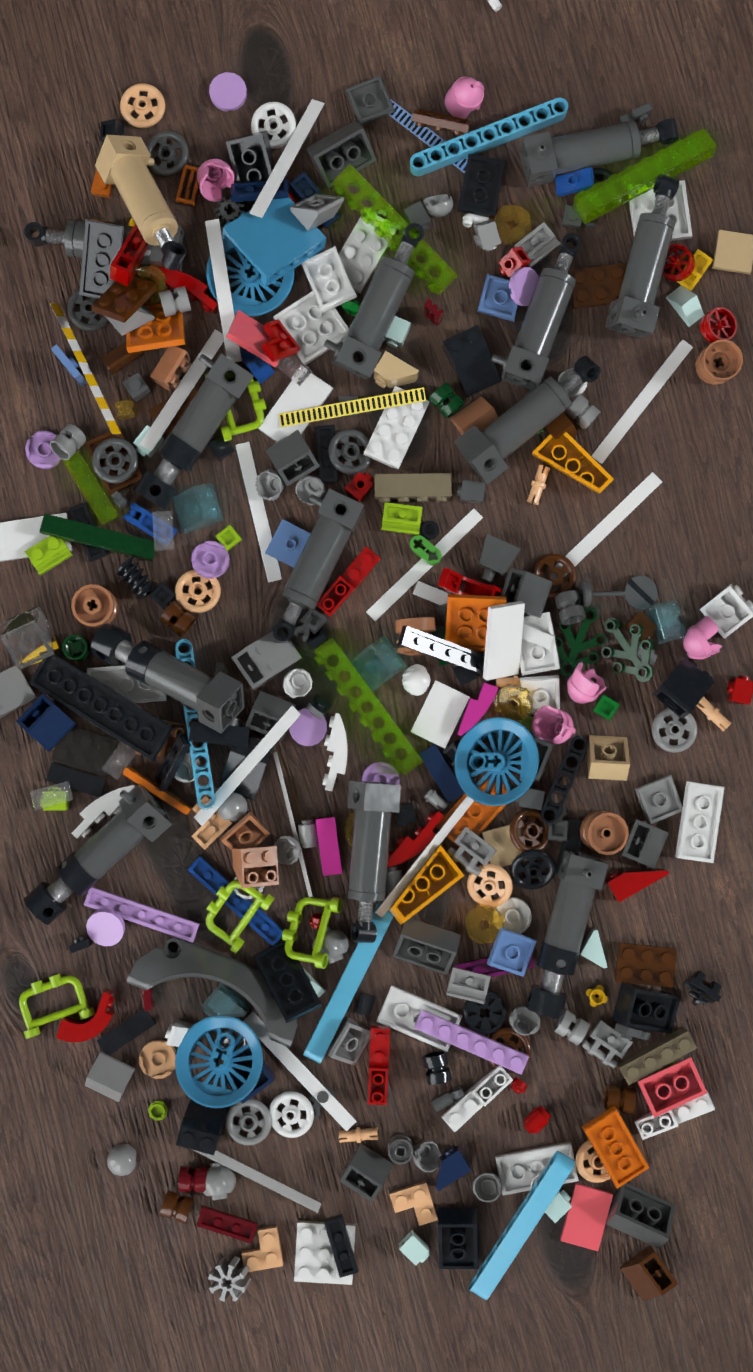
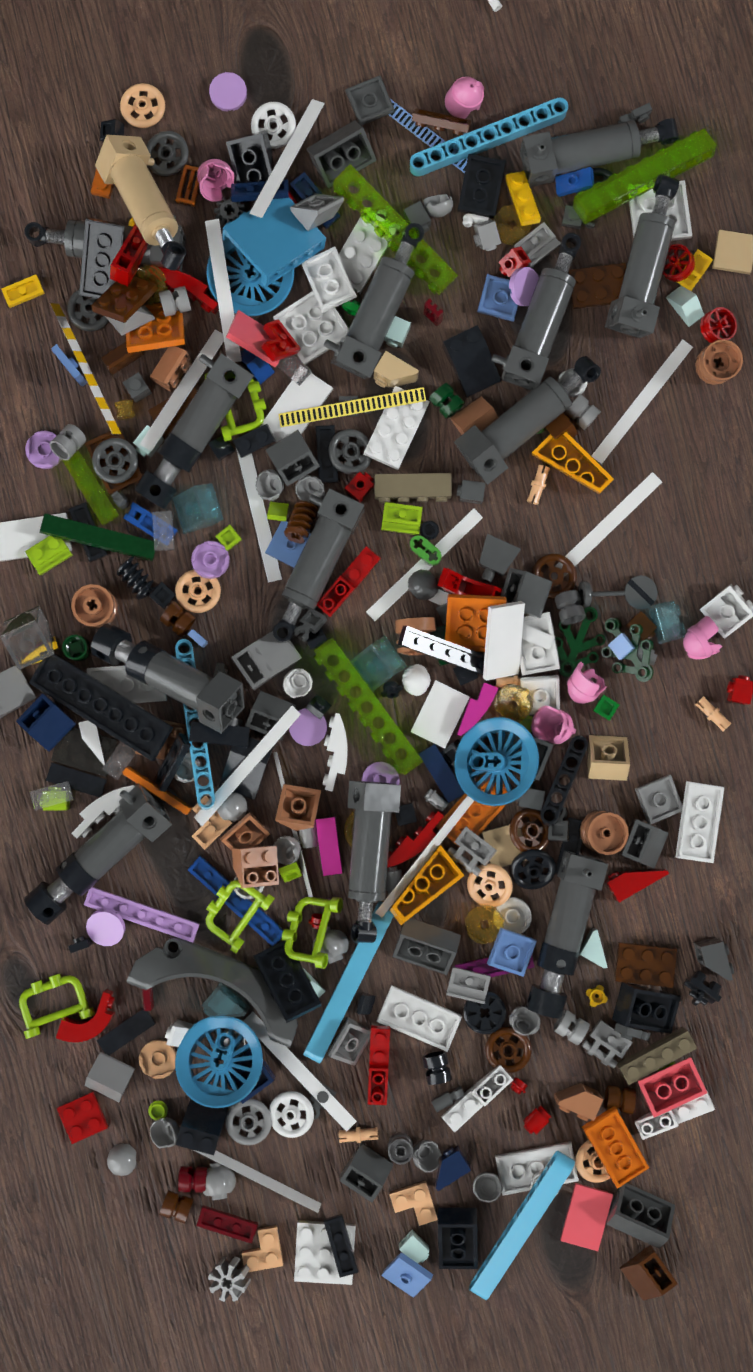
(22, 291): none -> yellow plate
(82, 1117): none -> red plate
(91, 738): none -> white sticker
(164, 1132): none -> light grey hair
(197, 638): none -> light blue tile
(254, 441): none -> black plate
(278, 511): none -> lime tile
(290, 872): none -> lime tile
(298, 807): none -> nougat slope
(301, 521): none -> reddish brown piece
(391, 689): none -> black plate
(407, 1275): none -> medium blue plate
(423, 584): none -> dark grey hair
(471, 1041): lavender plate -> none
(522, 198): none -> yellow plate
(559, 1206): light aqua brick -> none
(581, 1100): none -> nougat slope
(621, 646): none -> light blue tile
(663, 742): light grey plate -> none
(684, 688): black slope -> none
(713, 955): none -> dark grey slope

